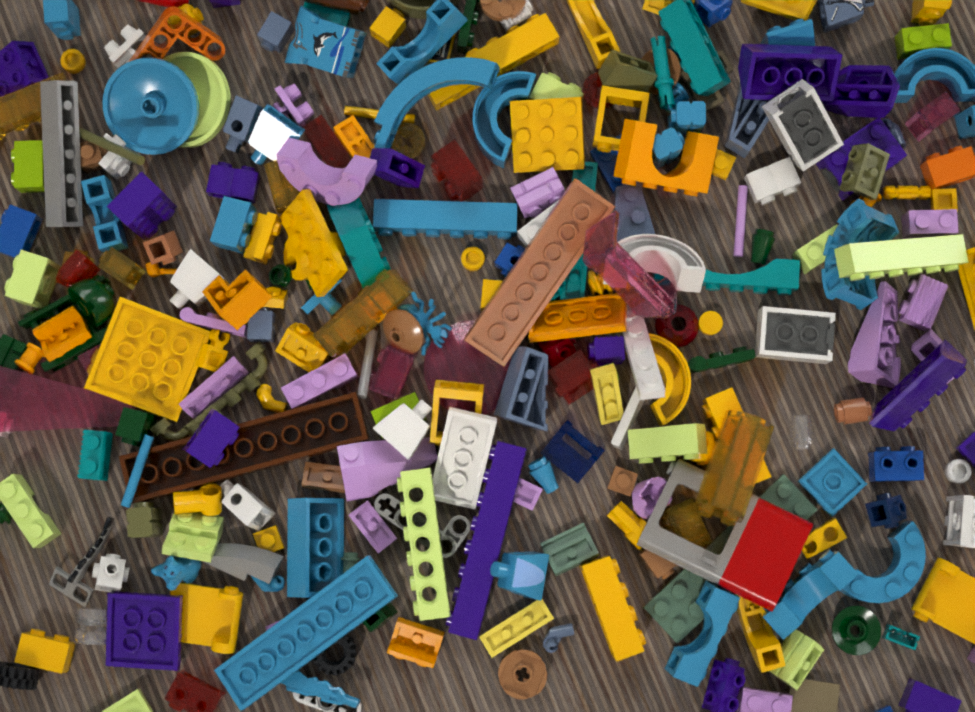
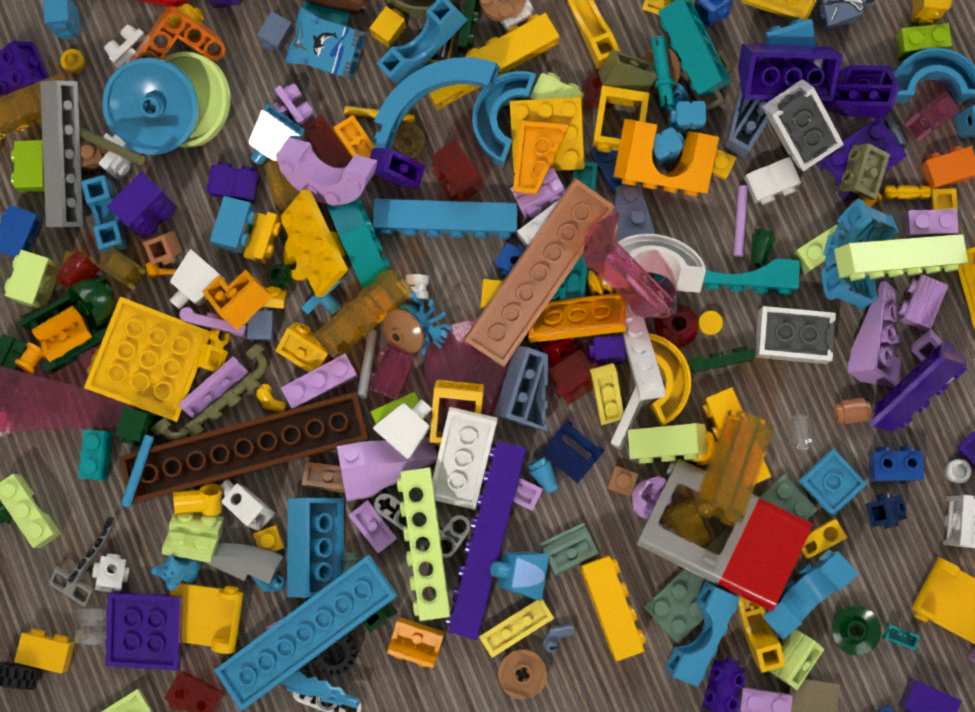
(144, 520): olive brick -> none
(212, 438): dark purple brick -> none
(241, 113): sand blue torso -> none
(418, 284): none -> white wheel
(473, 258): yellow tile -> none
(535, 154): none -> light orange wing
(627, 522): yellow piece -> none
(657, 565): medium nougat brick -> none
(901, 575): dark azure brick -> none

